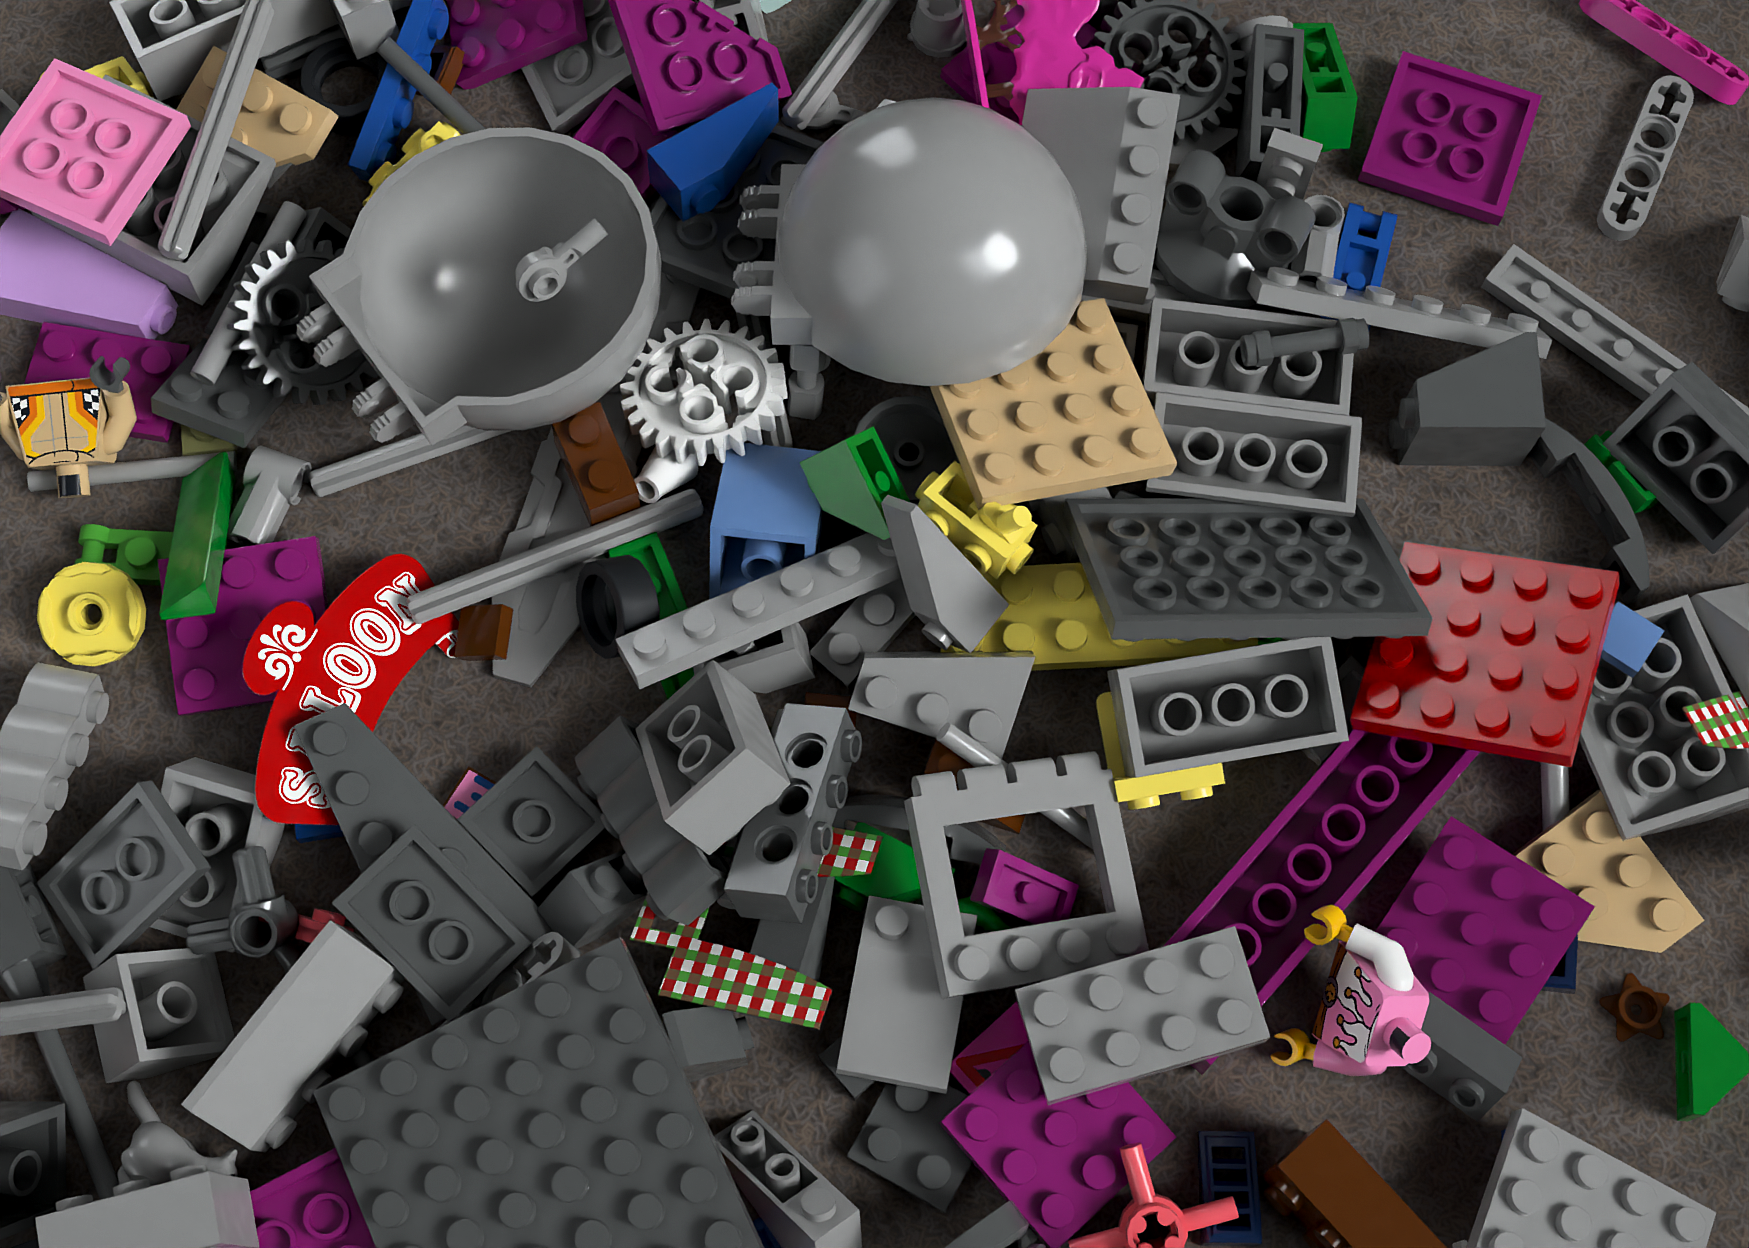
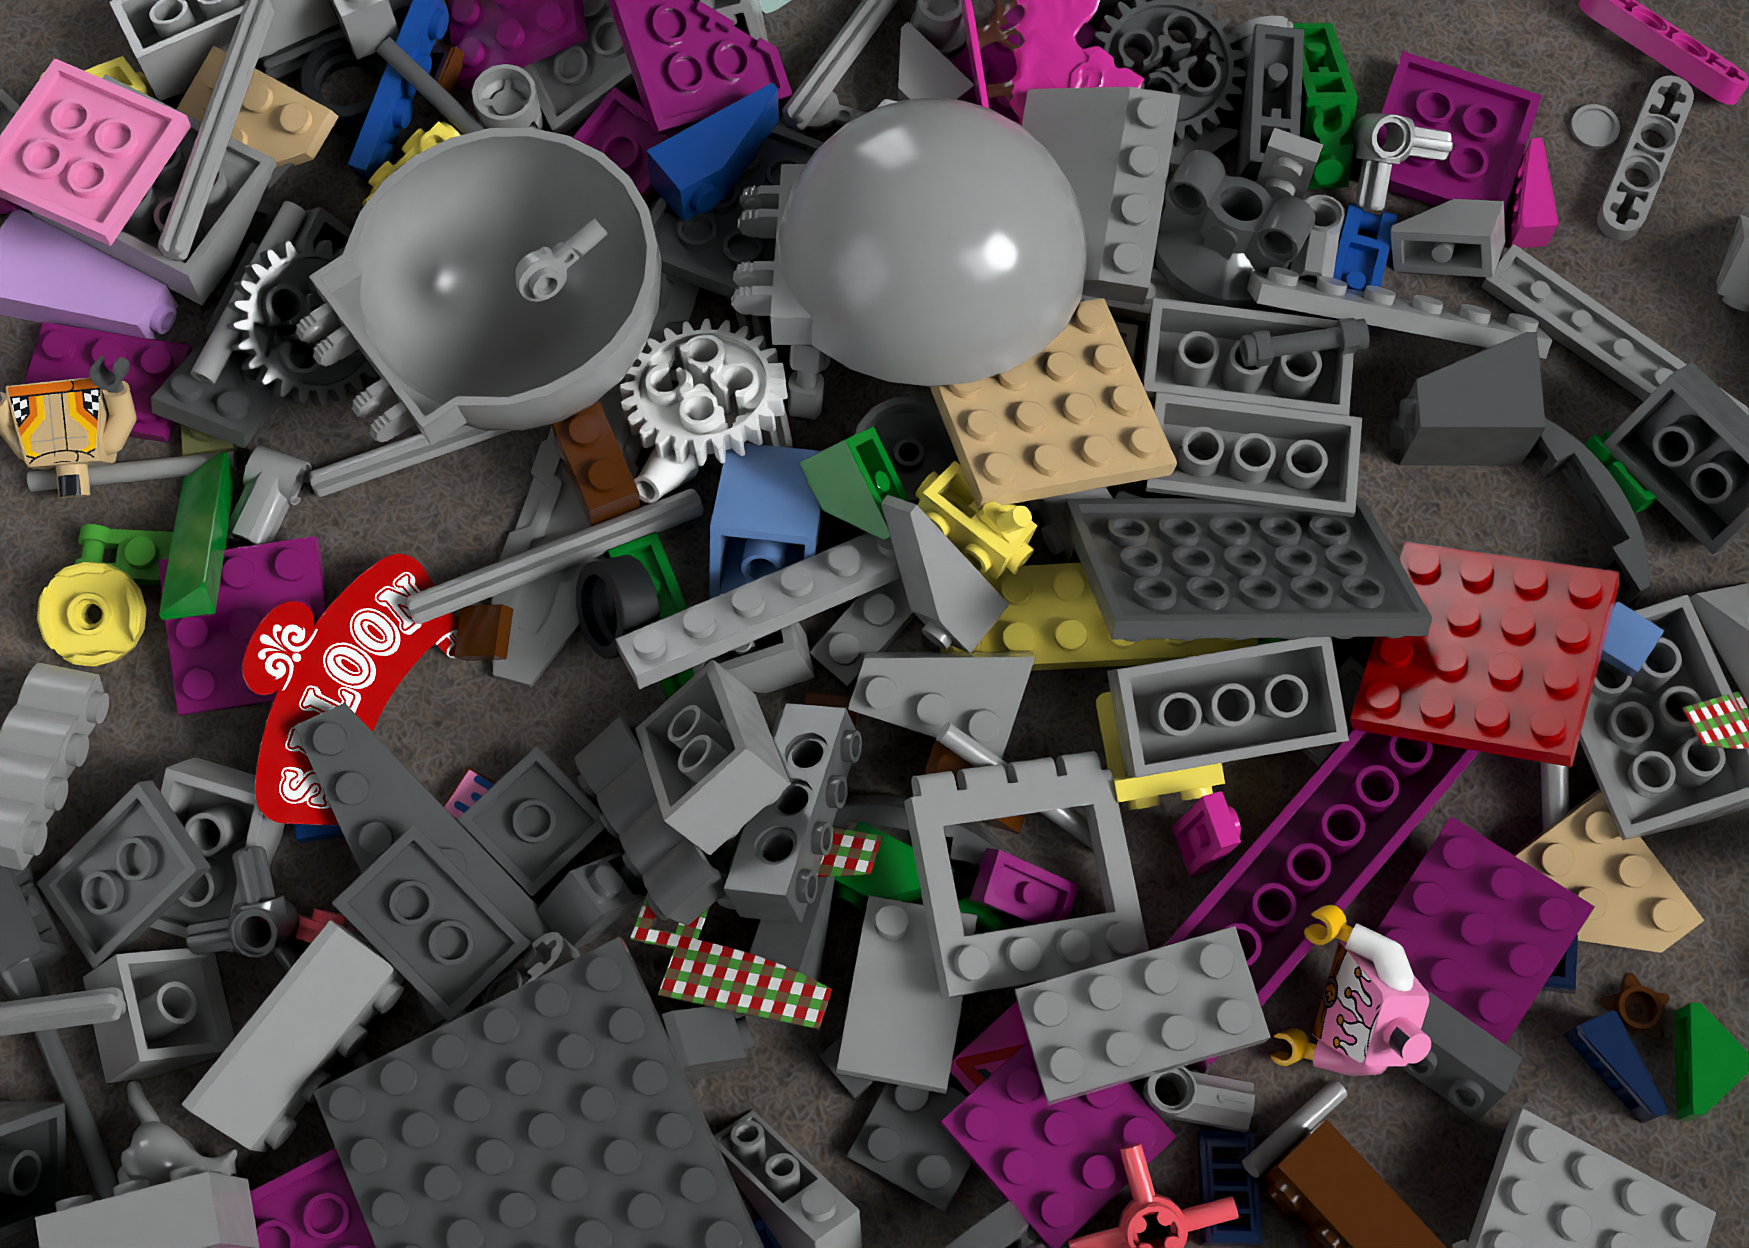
(507, 98): none -> light grey wheel
(927, 72): none -> light grey slope
(1203, 1099): none -> light grey piece
(1207, 833): none -> dark pink plate
(1294, 1128): none -> light grey piece
(1336, 155): none -> green plate
(1402, 141): none -> light grey axle
(1451, 239): none -> light grey slope
(1534, 204): none -> dark pink slope
(1595, 126): none -> light grey piece
(1616, 1061): none -> dark blue slope

